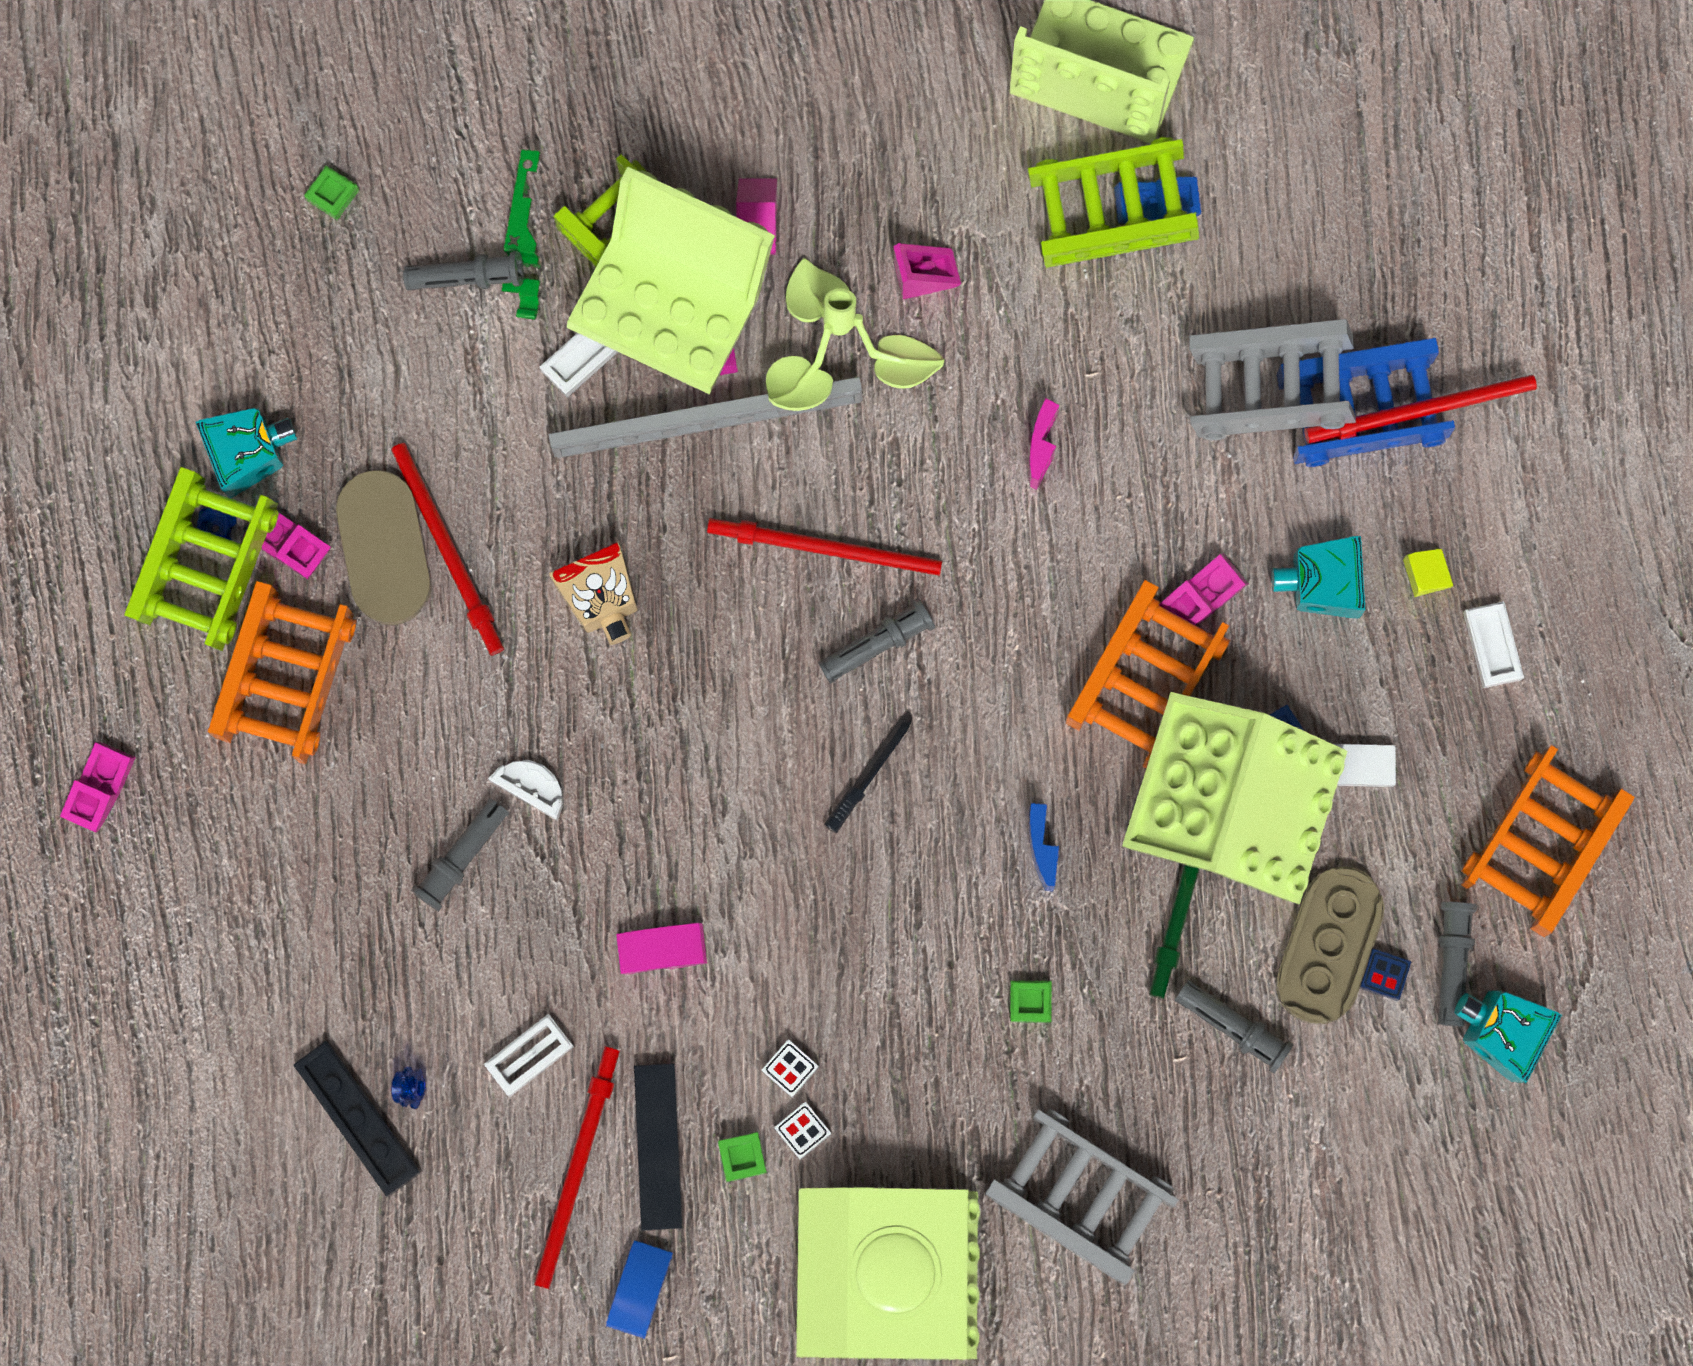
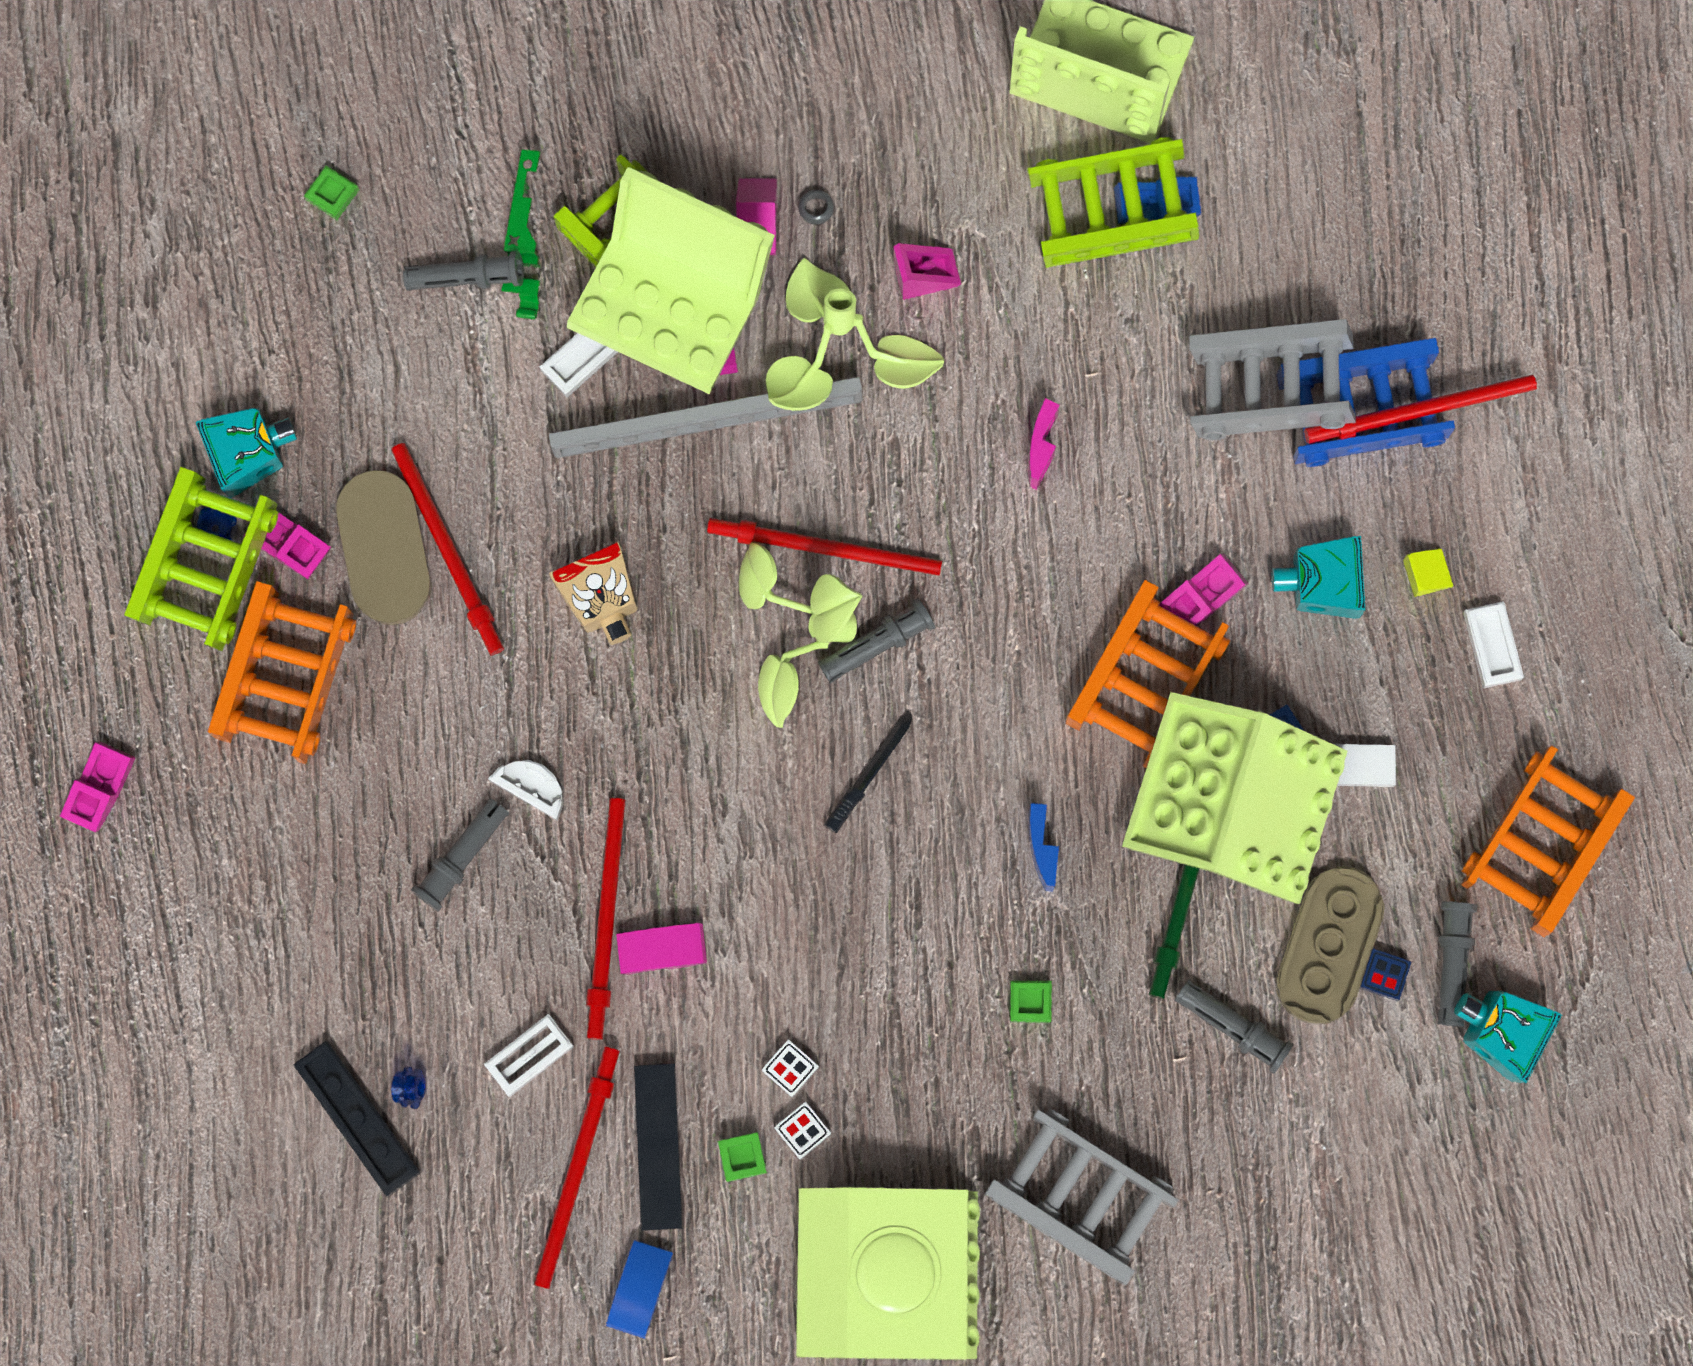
(599, 996): none -> red bar
(816, 194): none -> dark grey piece
(830, 621): none -> yellowish green plant

